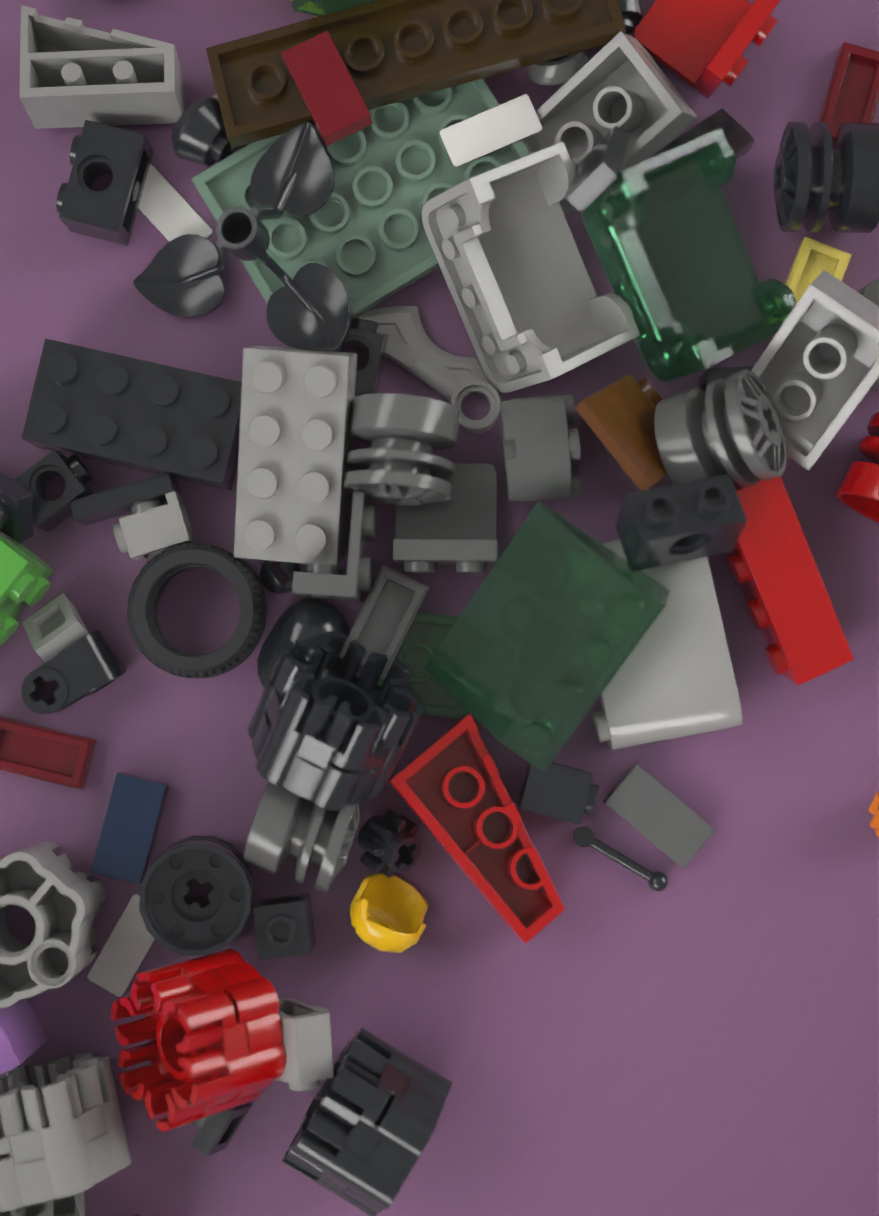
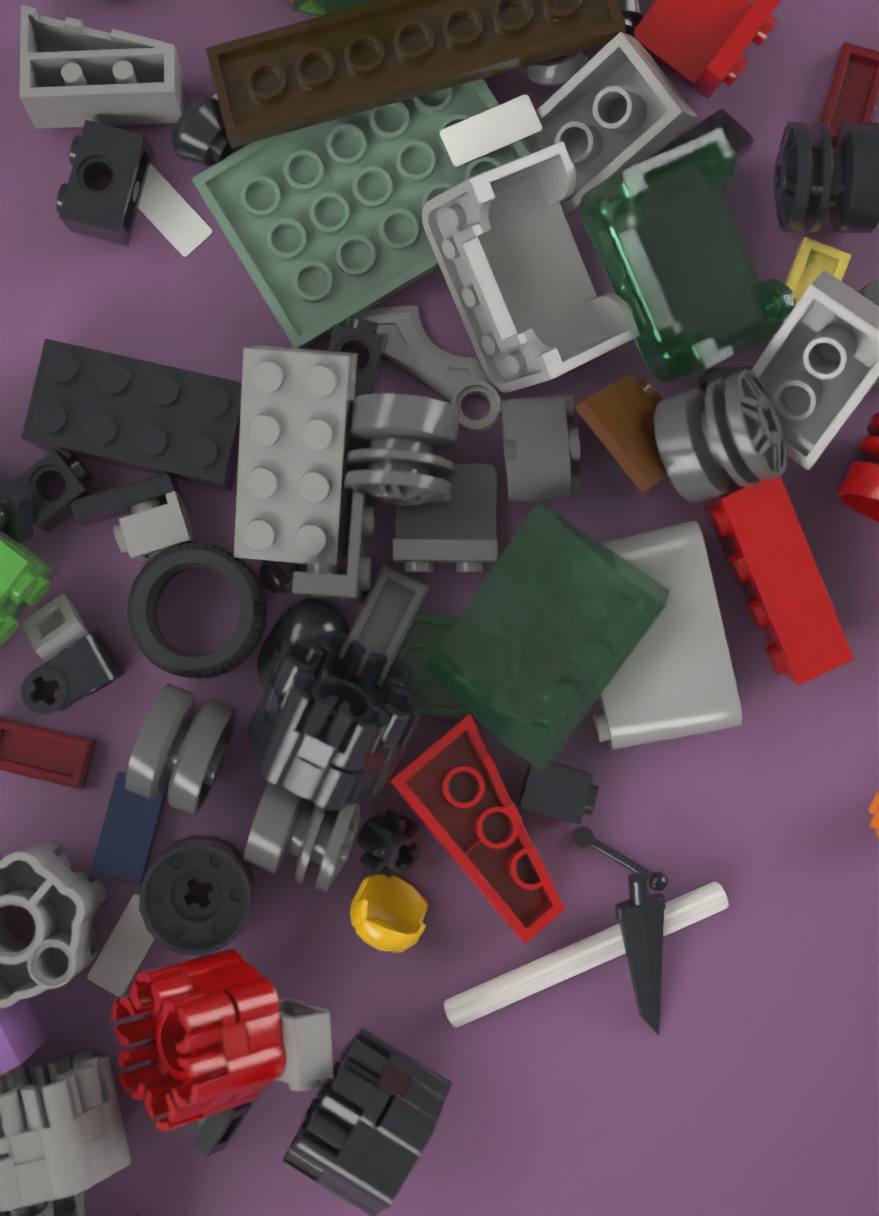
(180, 749): none -> dark grey wheel
(284, 926): black brick -> none
(312, 306): black plant -> none
(327, 88): dark red tile -> none
(575, 958): none -> white axle
(598, 169): black tile -> none
(642, 933): none -> black bar
(659, 815): dark grey tile -> none
(680, 522): black brick -> none

